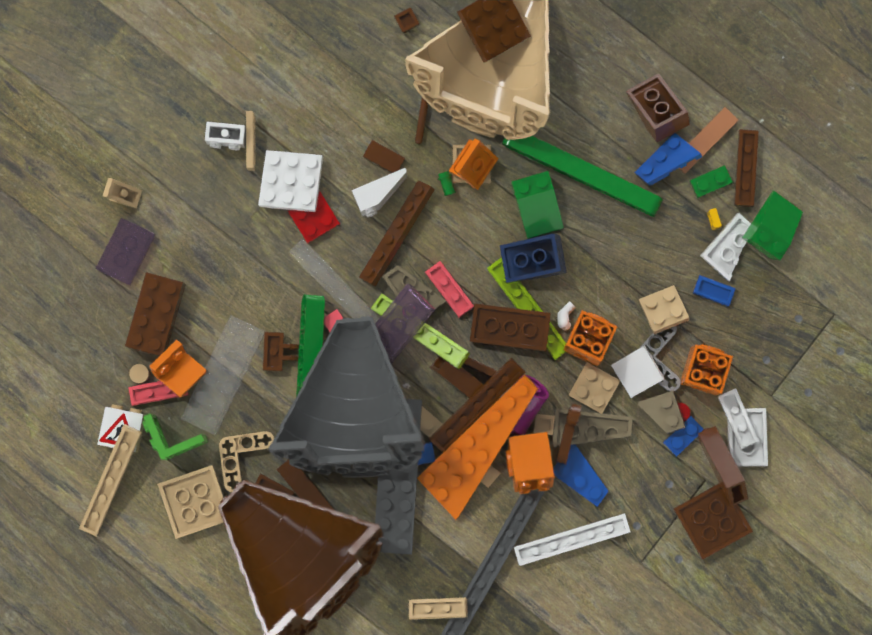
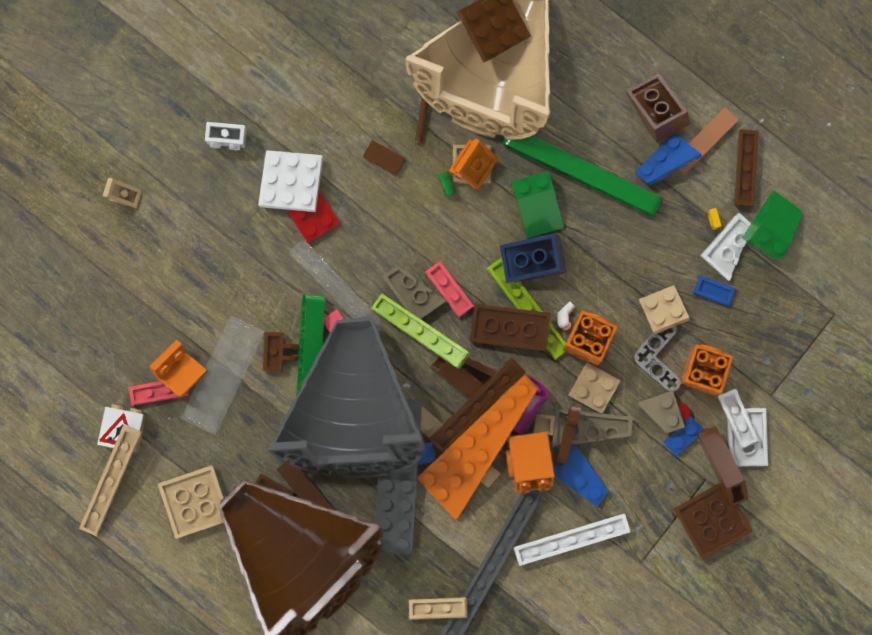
(125, 251): clear purple tile -> none
(139, 373): tan tile -> none
(155, 314): reddish brown brick -> none
(159, 441): bright green bracket -> none
(238, 448): tan beam -> none
(250, 141): tan tile -> none
(376, 193): white slope -> none
(396, 233): reddish brown plate -> none
(403, 320): tile -> none
(406, 20): reddish brown plate -> none
(637, 371): white tile -> none
(711, 181): green plate -> none

